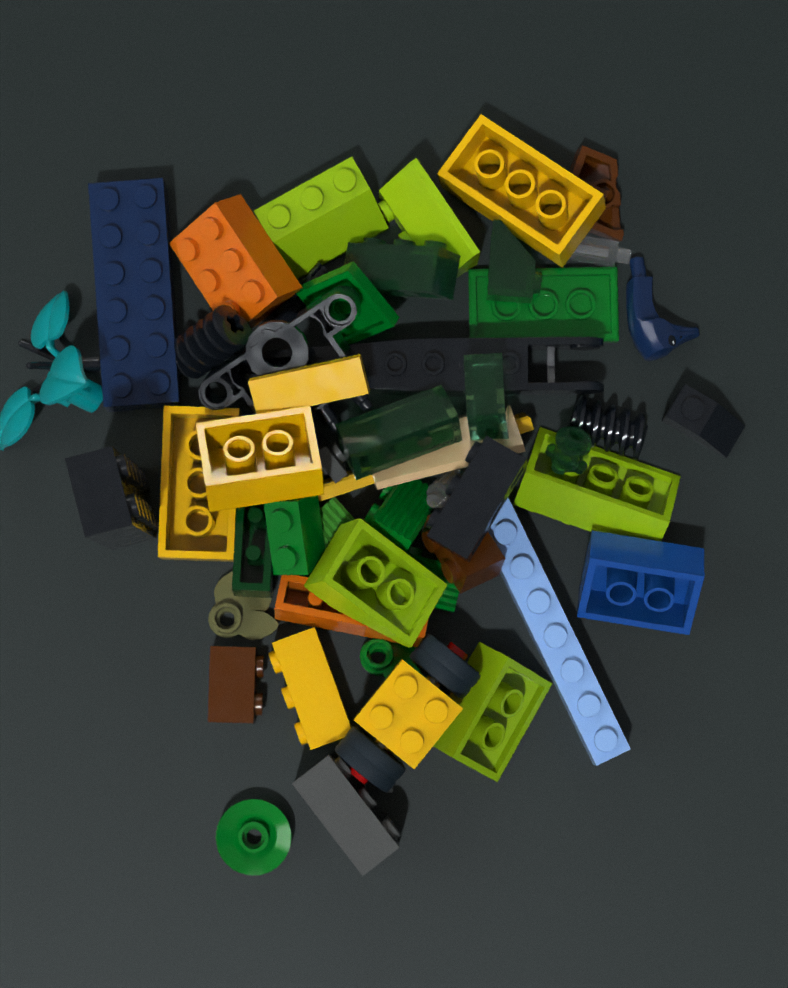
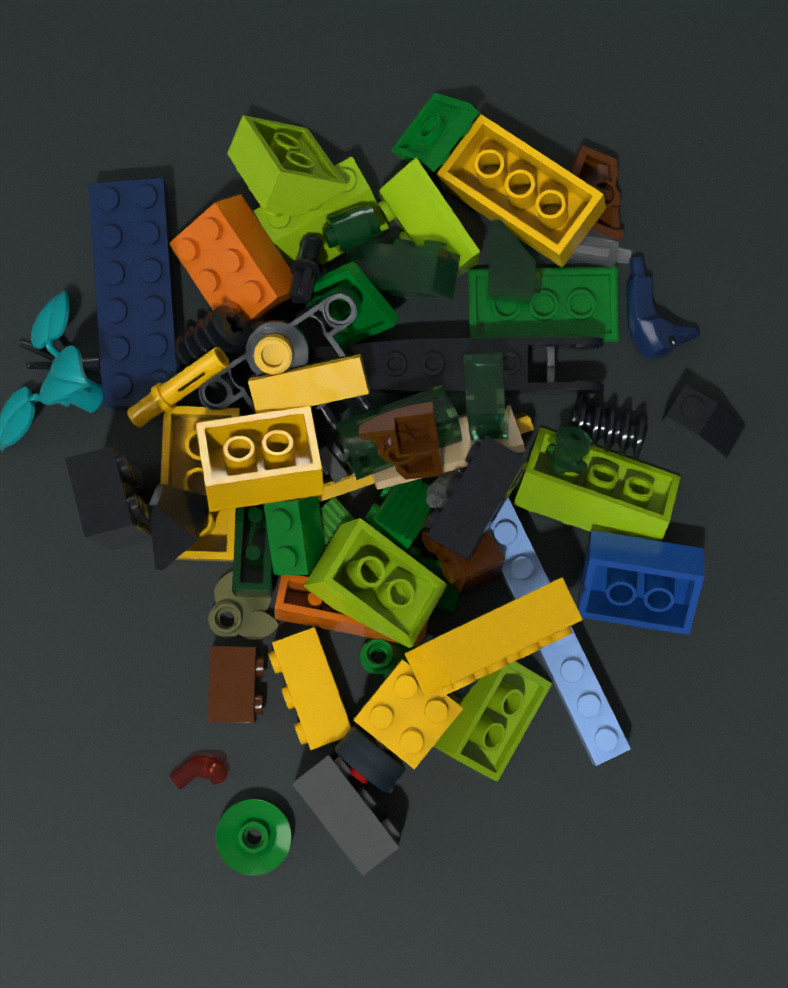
(166, 395): none -> yellow pin
(175, 522): none -> black slope
(200, 767): none -> clear red arm
(273, 354): none -> yellow tile
(283, 166): none -> lime slope
(305, 269): none -> black axle
(351, 227): none -> dark green brick
(407, 440): none -> reddish brown slope
(435, 131): none -> green plate
(494, 639): none -> yellow brick

